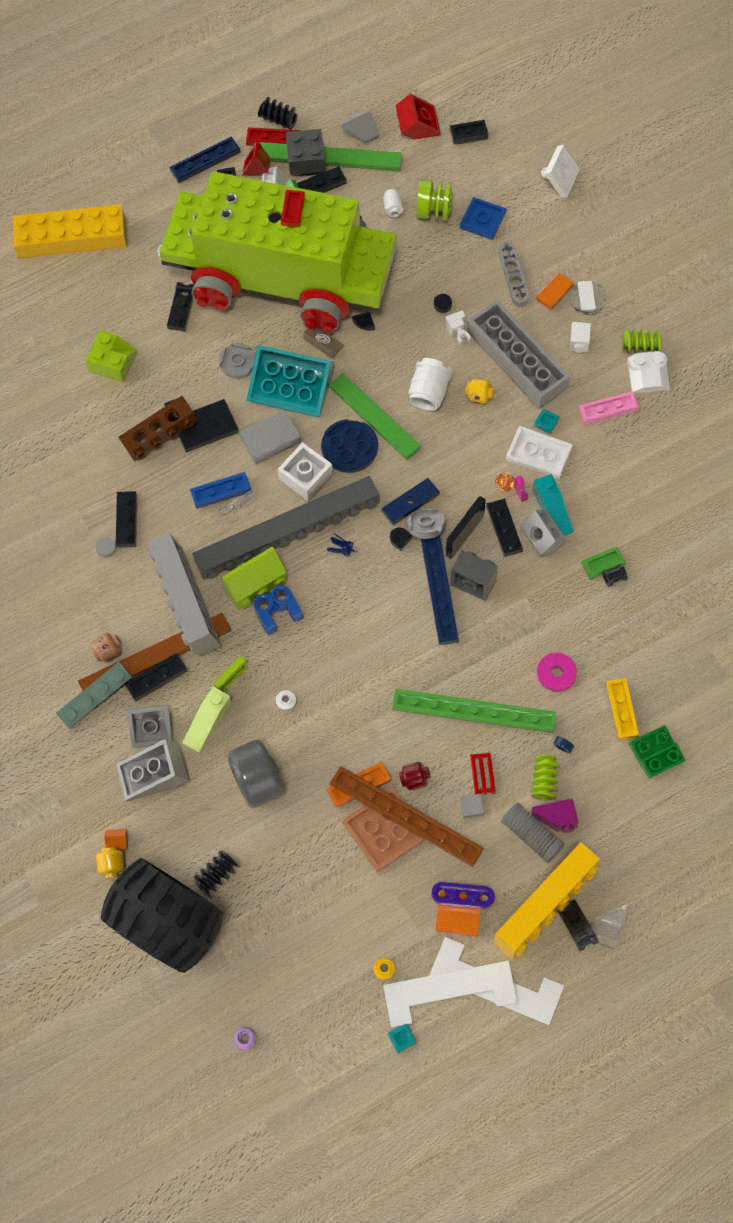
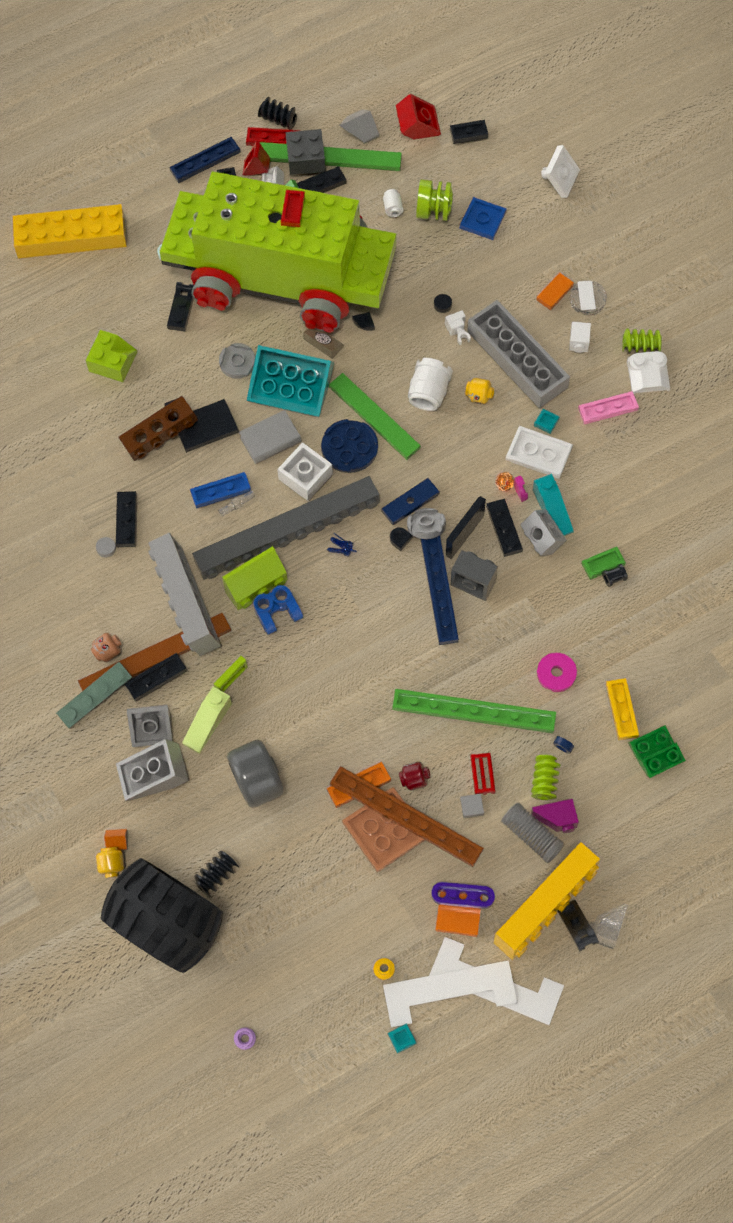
(285, 705): white plate -> none
(513, 274): light grey beam -> none

